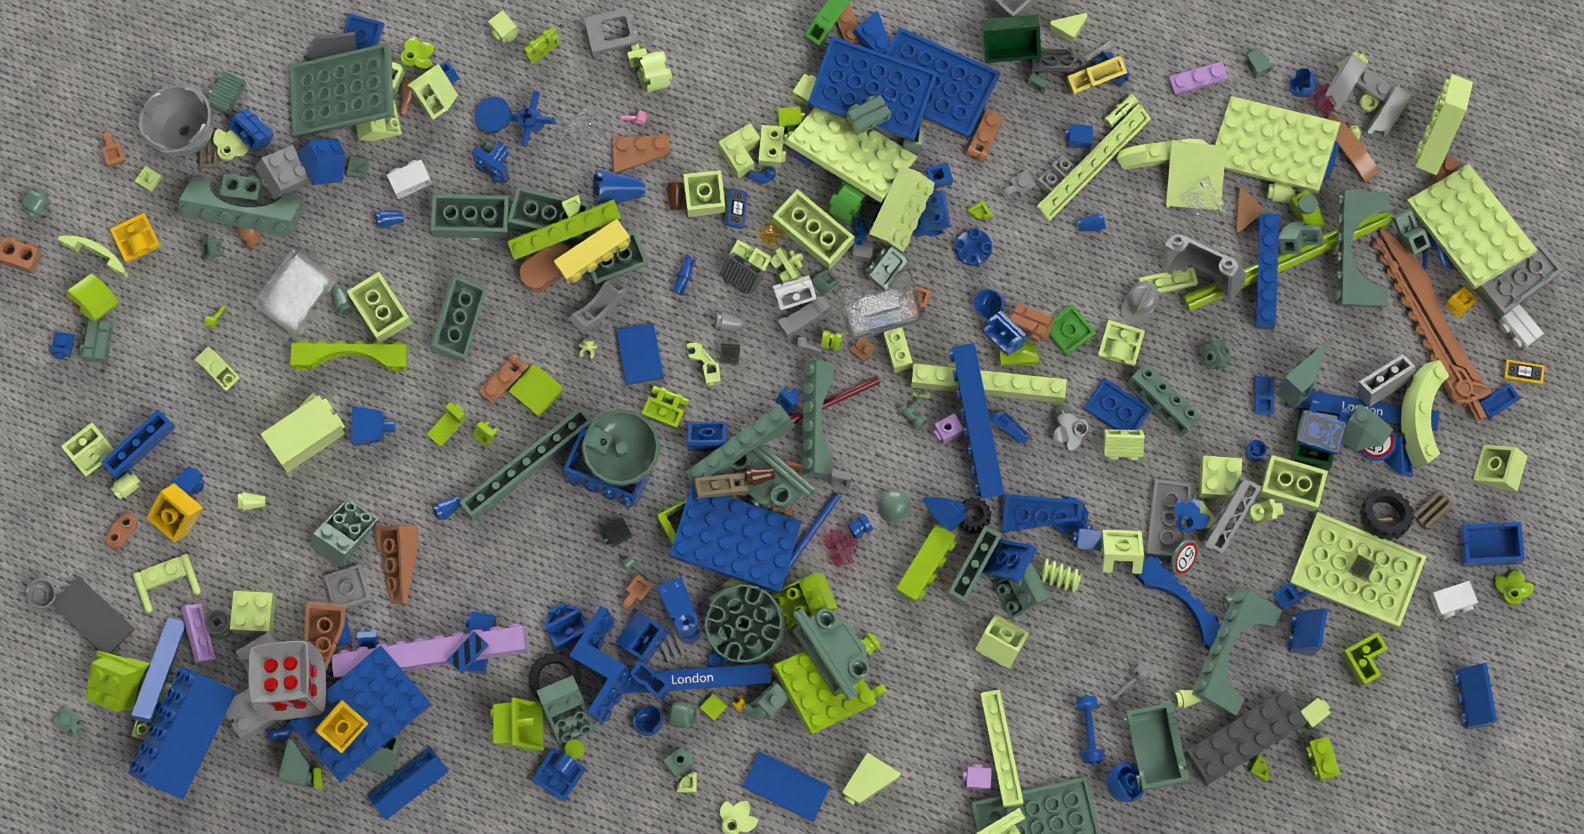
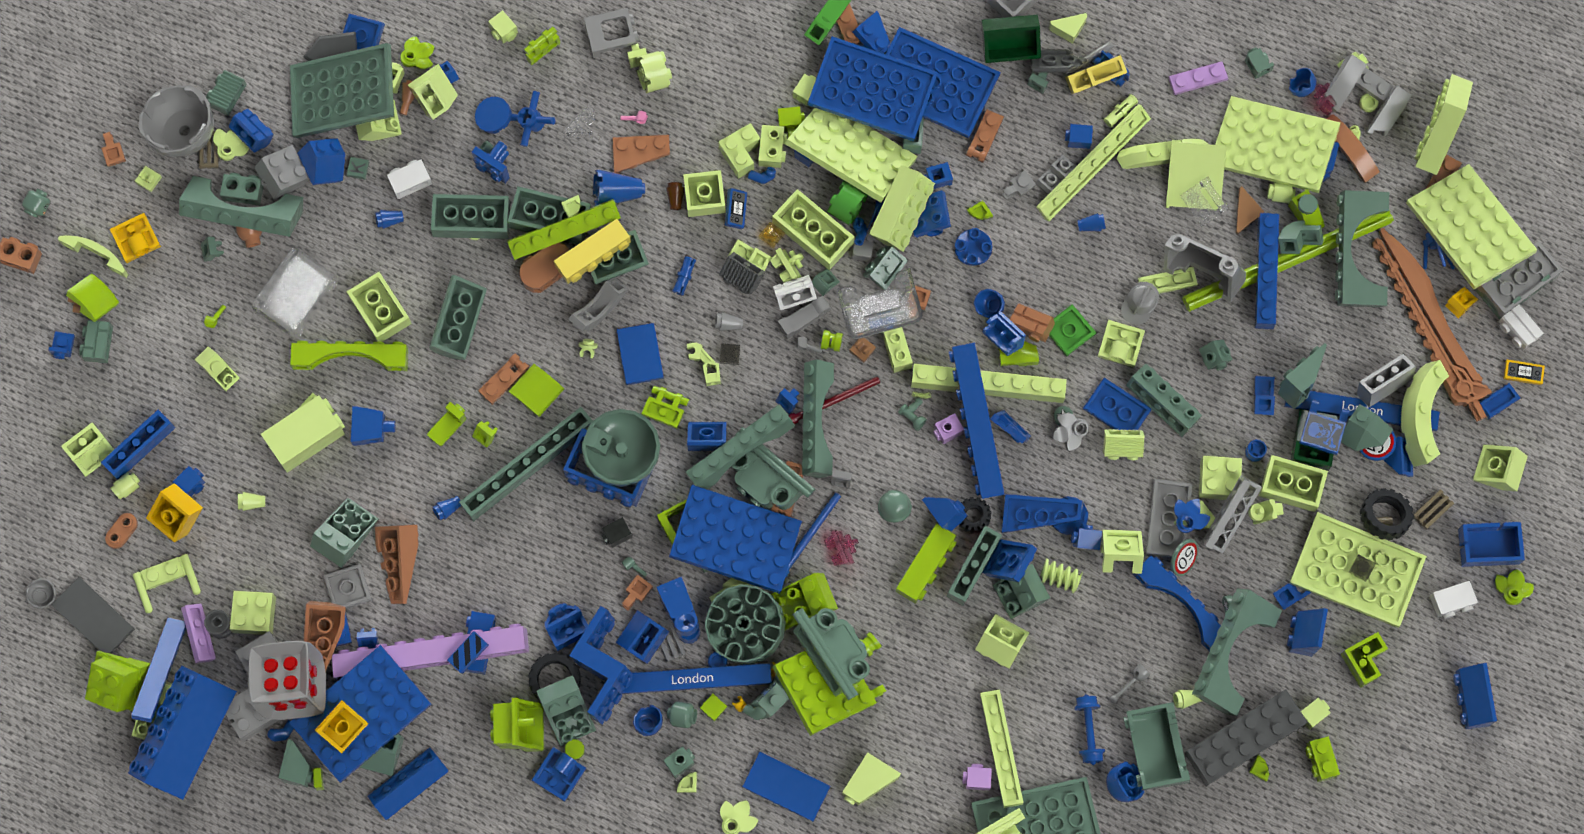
(69, 721): sand green plate -> none
(342, 302): sand green cone -> none
(648, 679): blue brick -> none
(721, 485): dark tan plate -> none
(759, 475): reddish brown cone -> none
(860, 526): blue wheel -> none
(868, 115): sand green brick -> none
(1409, 233): sand green brick -> none

